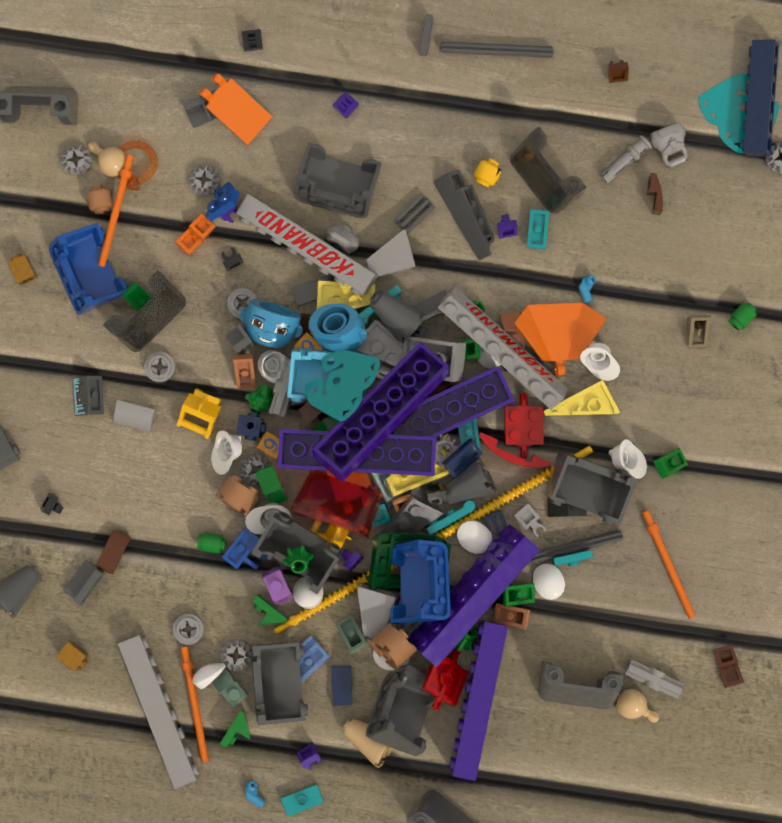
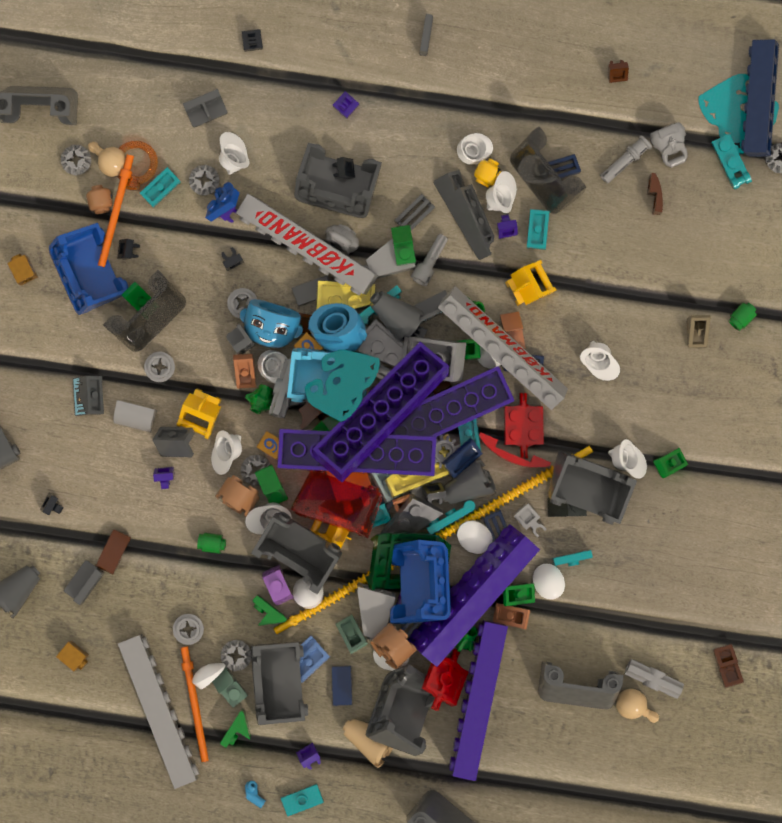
(125, 249): none -> black tile
(160, 187): none -> teal plate
(164, 475): none -> dark purple tile
(174, 441): none -> dark grey panel
(195, 234): orange slope -> none
(233, 153): none -> white piece
(235, 109): orange tile -> none
(241, 549): blue hinge -> none
(244, 426): dark blue brick -> none
(298, 559): green rock -> none
(345, 168): none -> black tile
(352, 560): dark purple tile -> none
(403, 245): none -> green slope
(424, 271): none -> light grey piece
(474, 148): none -> white hat
(497, 49): dark grey axle -> none
(502, 193): none -> white piece
(525, 286): none -> yellow piece
(559, 331): orange panel -> none
(577, 170): none -> dark blue tile
(577, 546): dark grey axle -> none
(585, 287): dark azure arm -> none
(590, 401): light yellow wing -> none
(653, 530): orange bar -> none
(731, 161): none -> teal plate

